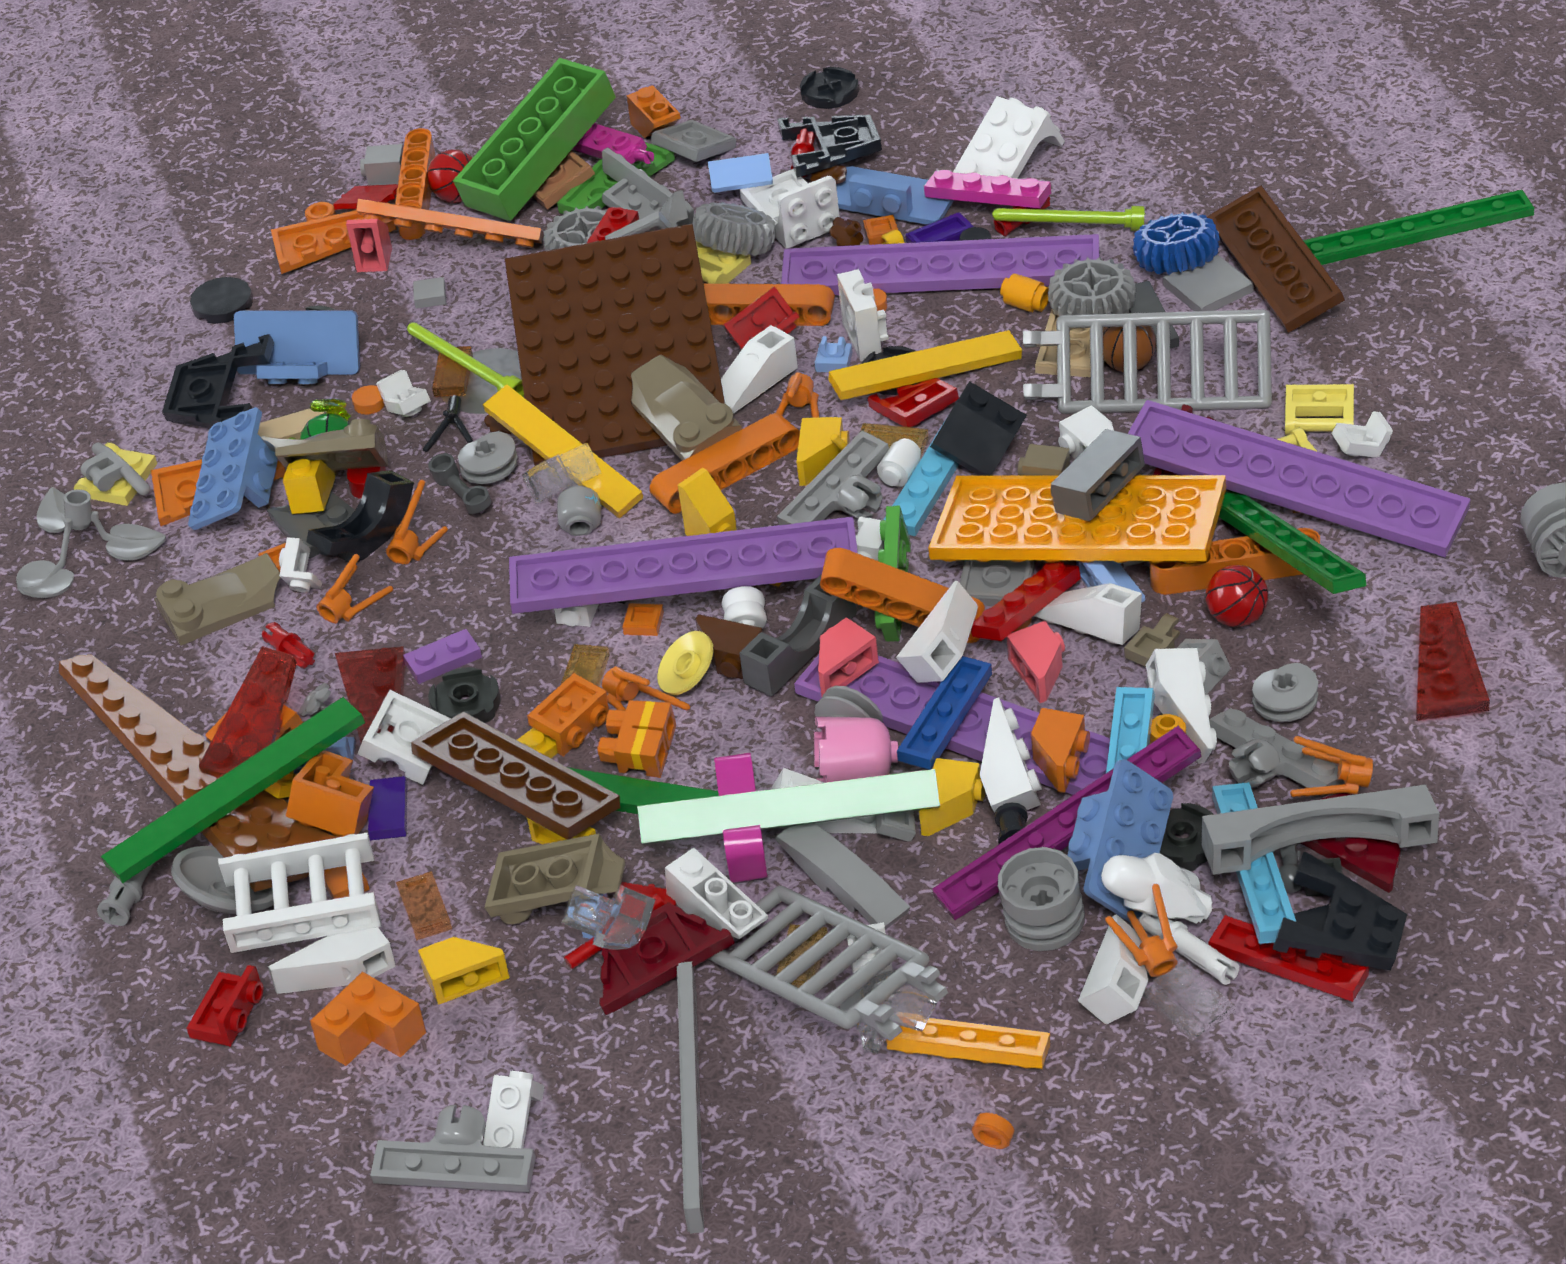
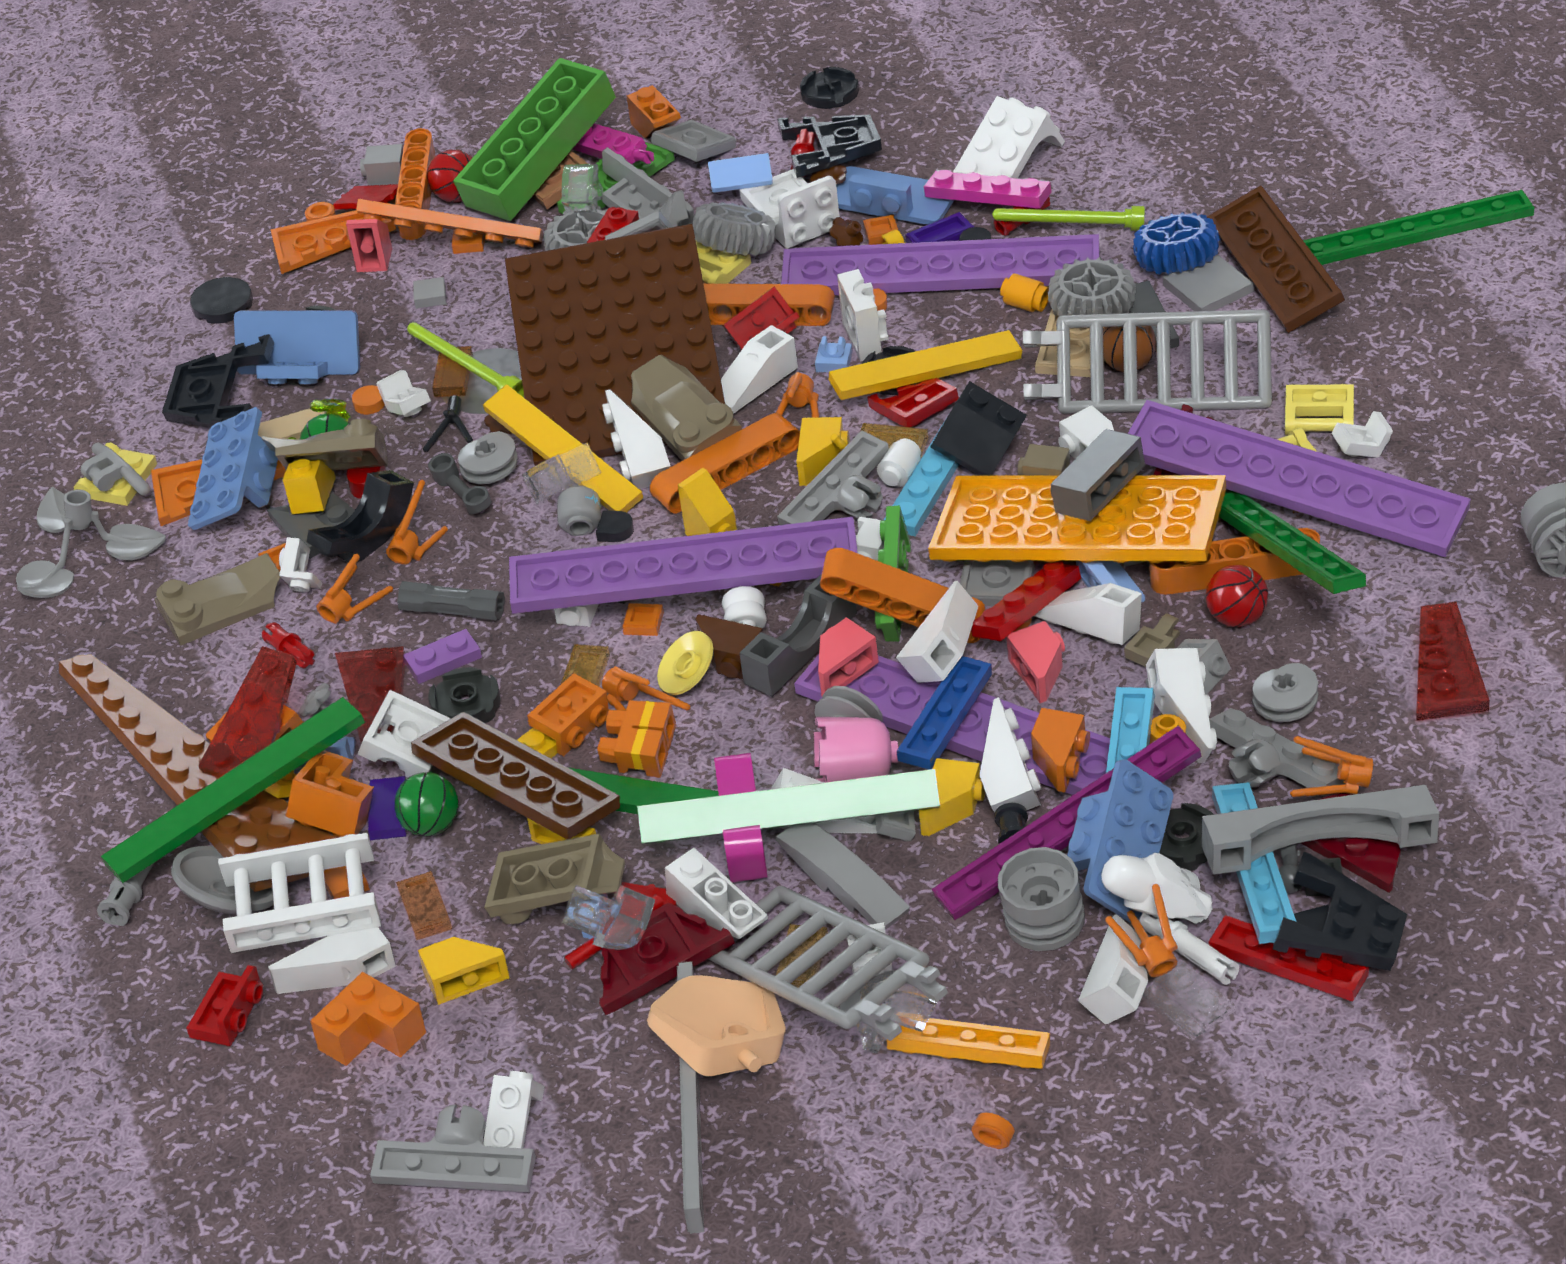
(426, 804): none -> green piece
(449, 600): none -> dark grey axle
(468, 245): none -> orange tile
(581, 188): none -> clear brick
(614, 526): none -> black tile
(639, 443): none -> white slope
(719, 1024): none -> light nougat animal

